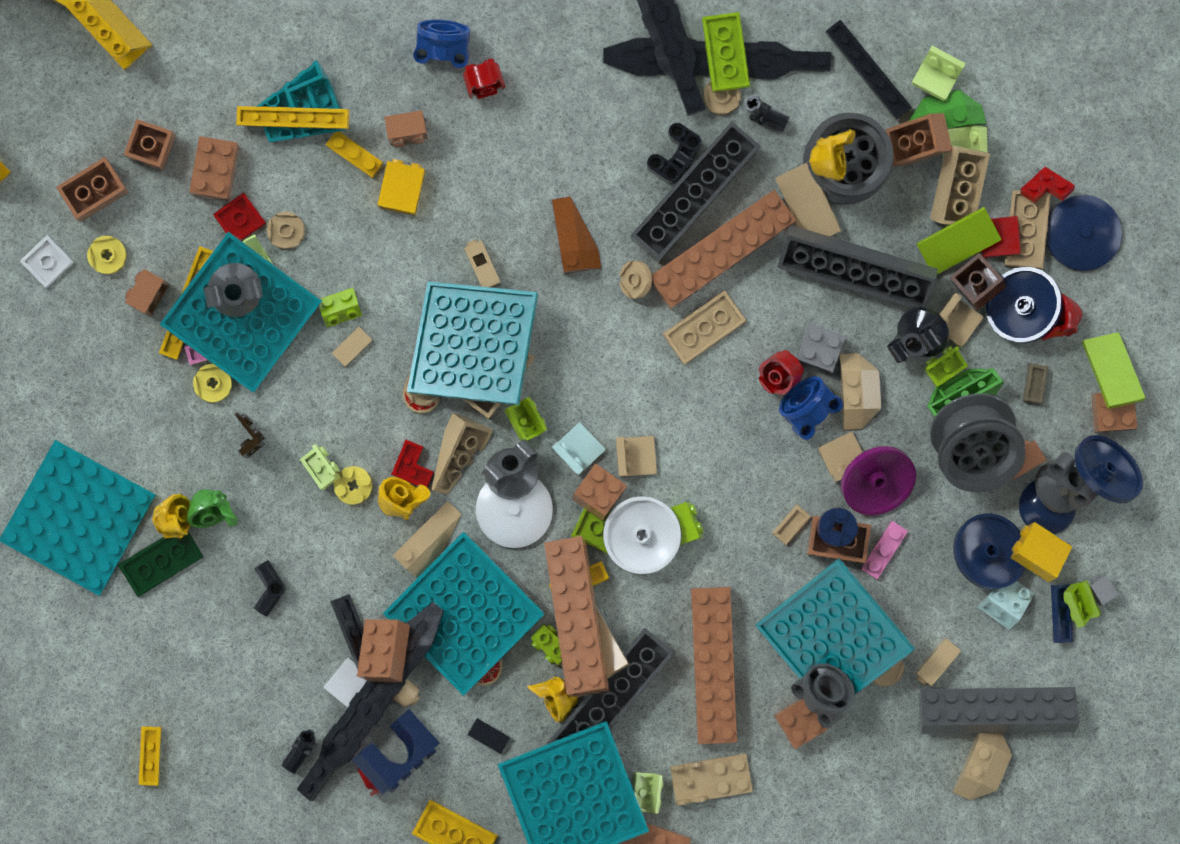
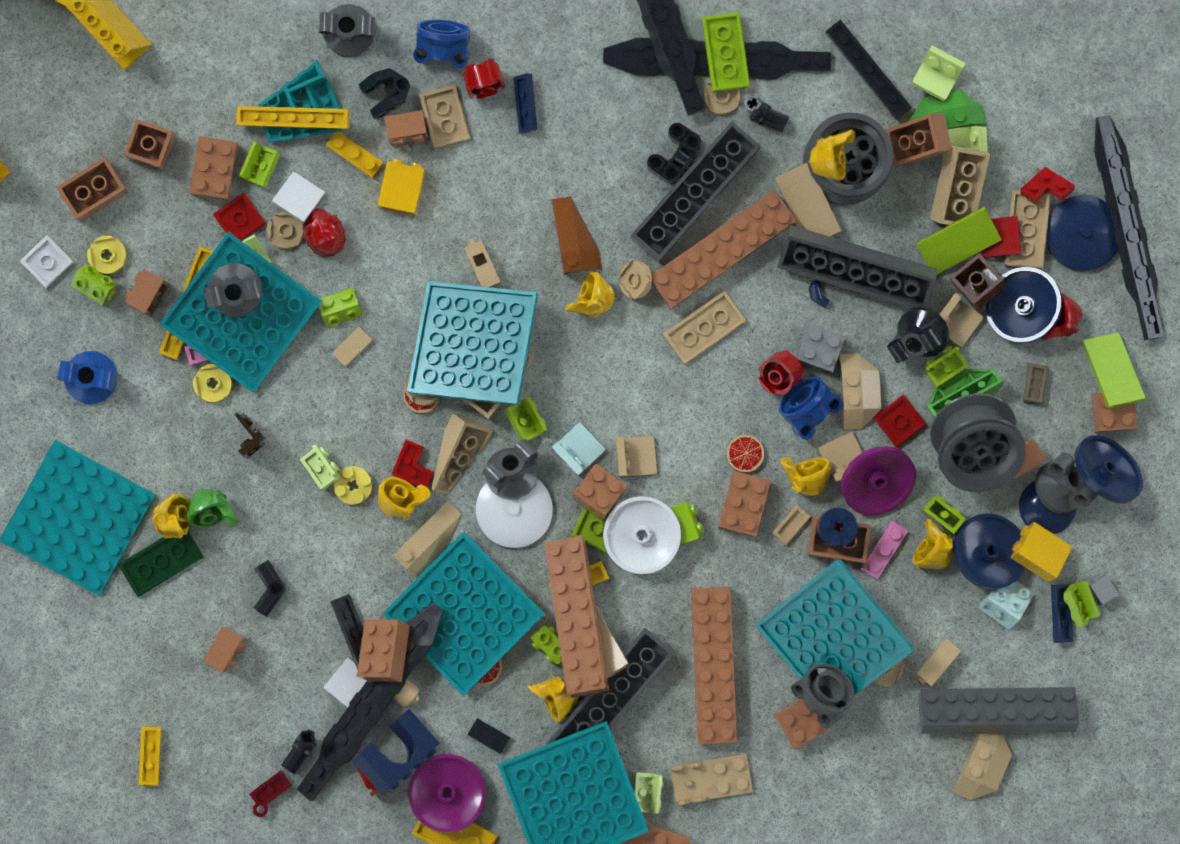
(94, 284): none -> lime brick
(104, 377): none -> blue piece
(225, 649): none -> nougat brick
(259, 164): none -> lime bracket
(269, 791): none -> dark red hinge
(298, 197): none -> white tile
(324, 233): none -> red head
(347, 43): none -> dark grey piece
(395, 87): none -> black piece
(444, 116): none -> tan tile
(447, 793): none -> magenta dish
(525, 103): none -> dark blue plate
(594, 296): none -> yellow head
(744, 503): none -> nougat brick
(745, 453): none -> tile
(808, 476): none -> yellow head
(815, 294): none -> dark blue arm
(899, 421): none -> red tile
(934, 550): none -> yellow head
(942, 514): none -> lime brick
(1127, 224): none -> black plate

